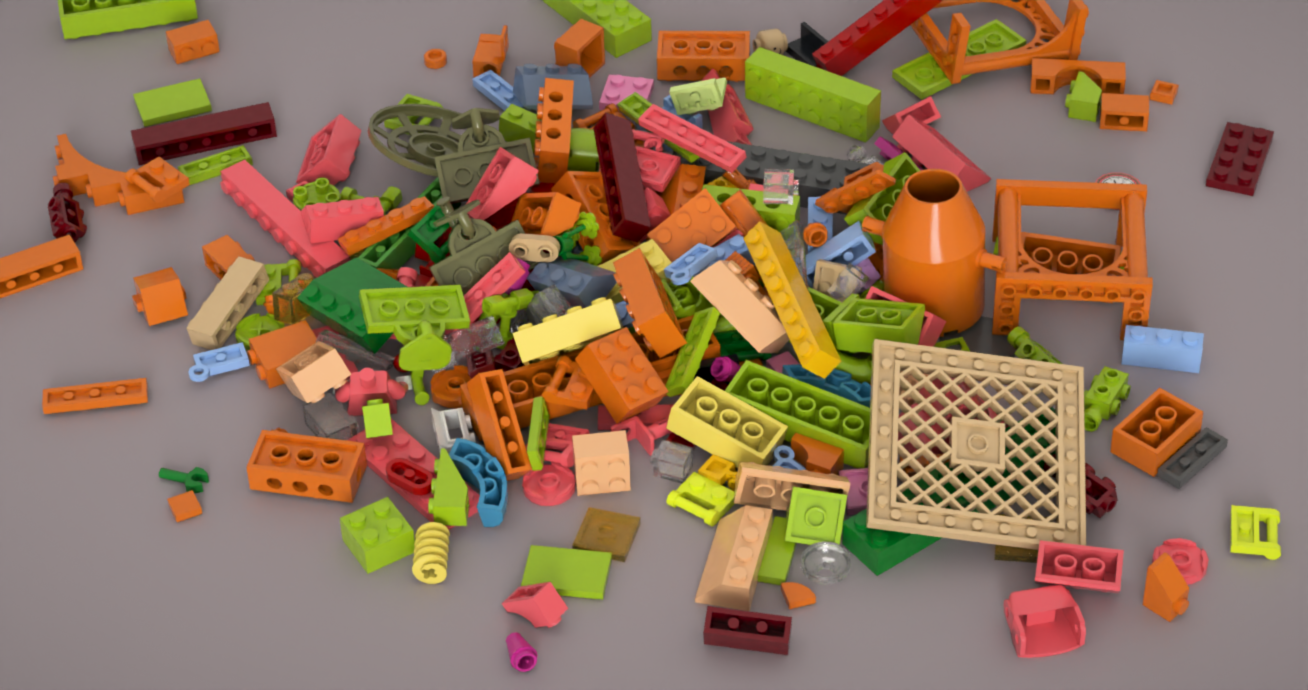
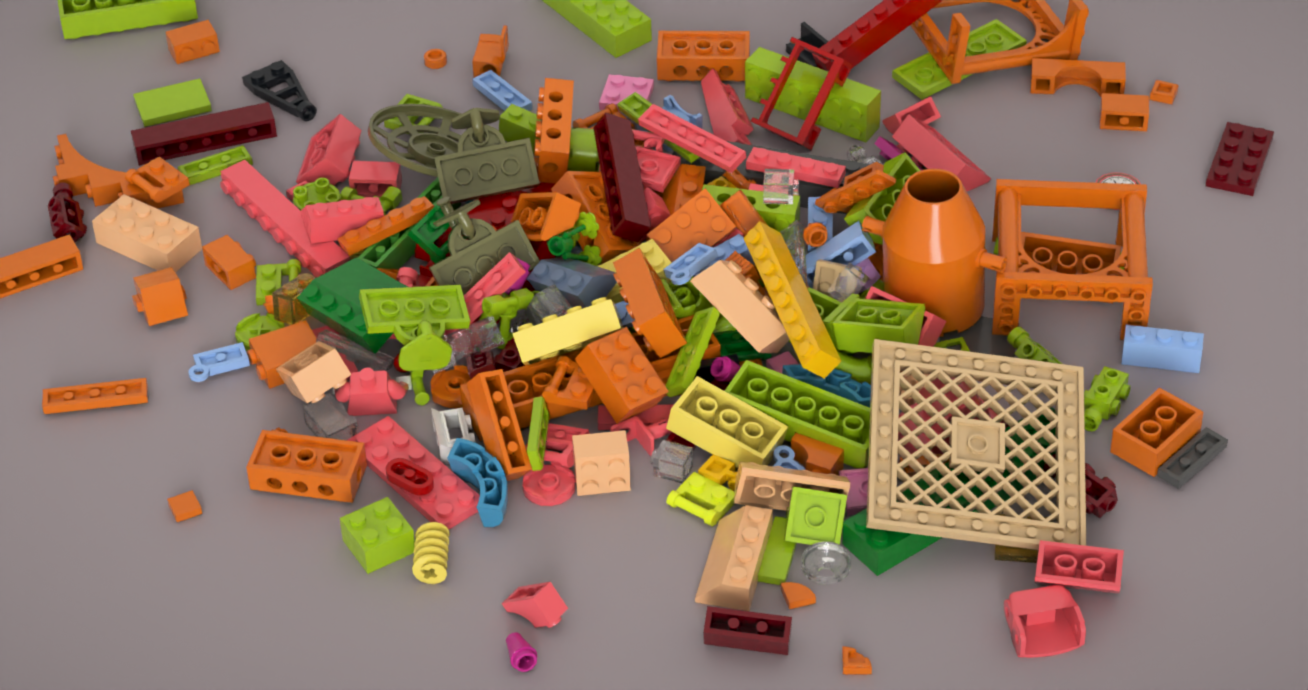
(147, 234): none -> light nougat brick
(190, 479): green bar -> none
(227, 303): tan brick -> none
(278, 72): none -> black plate
(374, 177): none -> coral brick
(377, 418): lime slope -> none
(450, 493): lime slope -> none
(501, 184): coral slope -> none
(531, 77): sand blue slope -> none
(534, 247): tan plate -> none
(569, 570): lime tile -> none
(582, 46): orange piece -> none
(607, 533): clear yellow tile -> none
(698, 96): yellowish green bracket -> none
(771, 40): tan head -> none
(804, 168): none -> coral plate
(809, 131): none -> red hinge
(855, 662): none -> orange tile
(1083, 98): lime slope -> none
(1165, 589): orange slope -> none
(1188, 558): coral tile -> none
(1245, 531): neon yellow plate -> none

